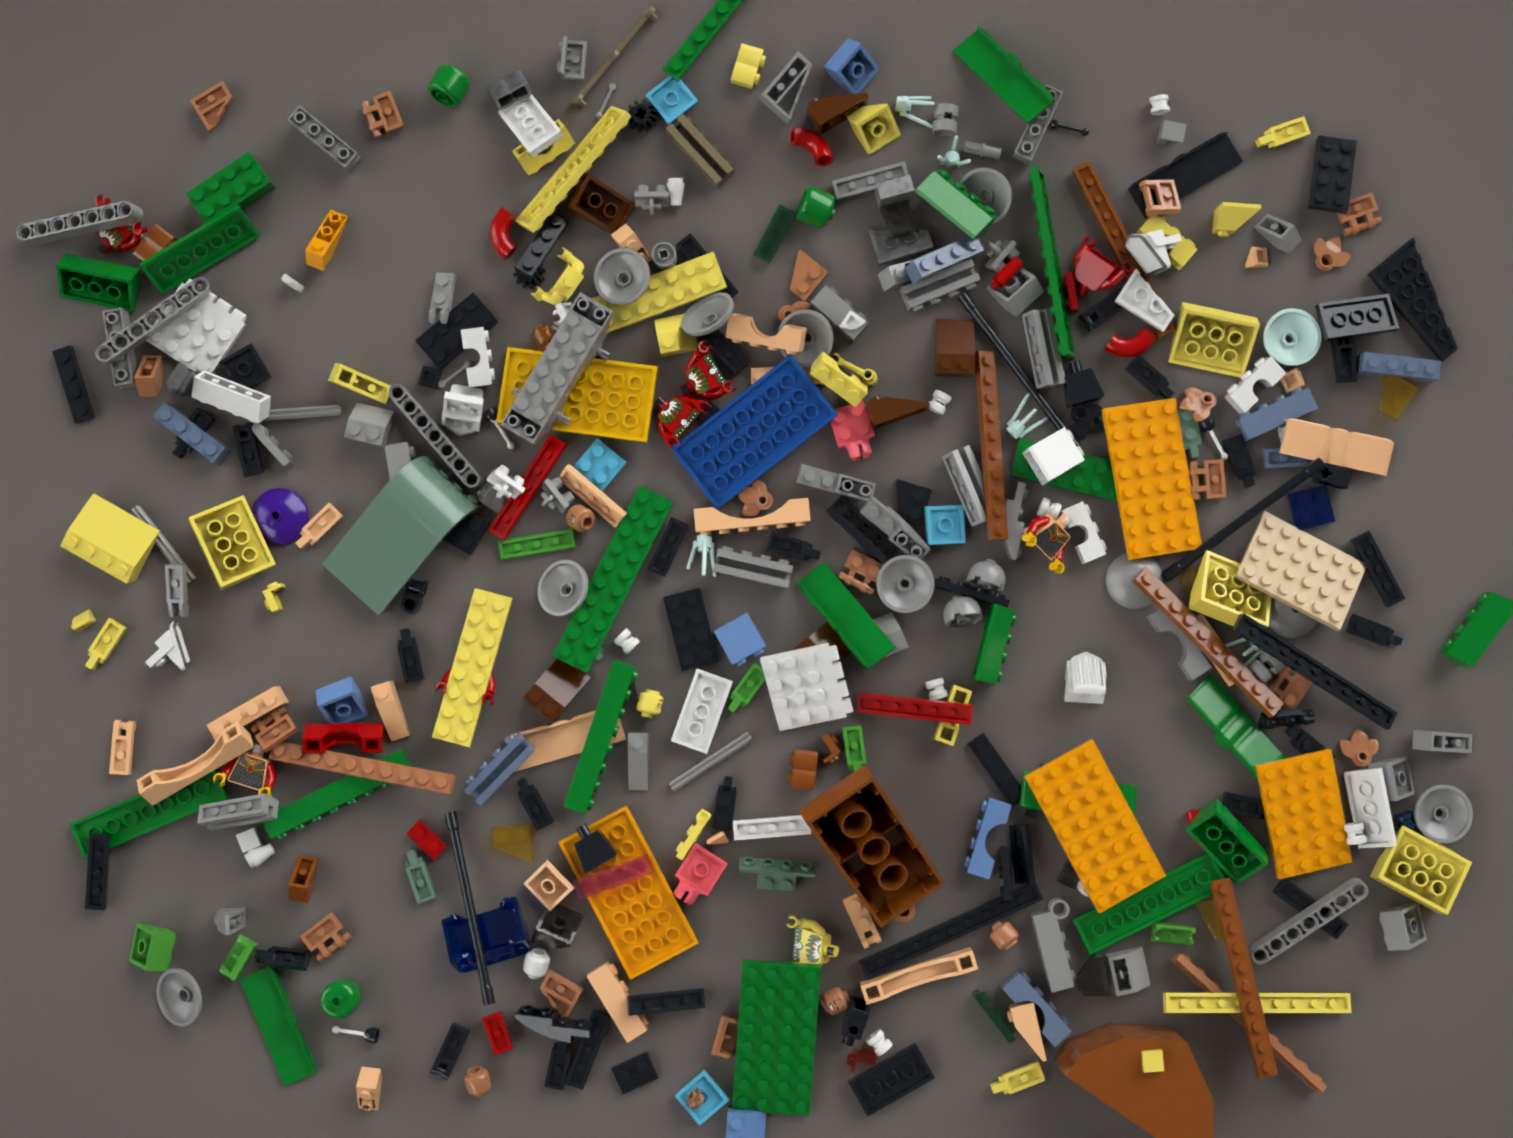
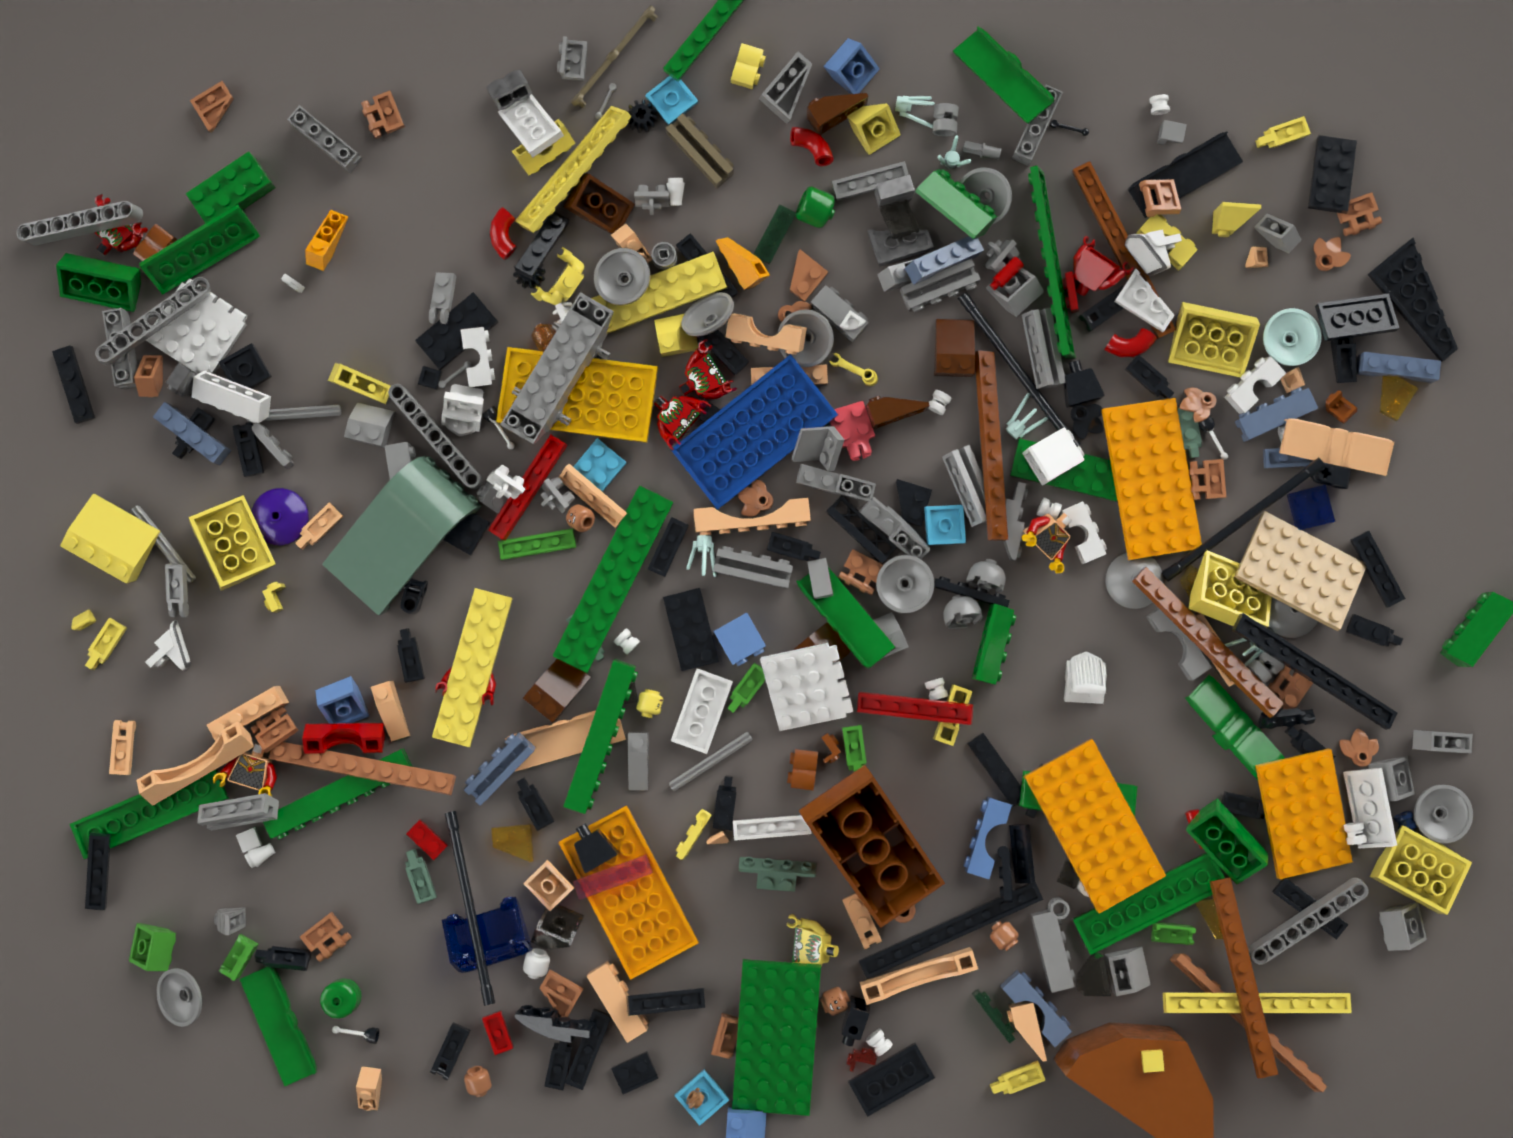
(303, 879): dark orange slope -> none
(449, 85): green head -> none
(556, 584): light grey dish -> none
(698, 873): coral plate -> none
(745, 265): none -> light orange slope
(819, 444): none -> light grey bracket
(820, 578): none -> light grey tile
(848, 387): light yellow arch -> none
(1240, 459): black hinge -> none
(1340, 407): none -> dark orange bracket

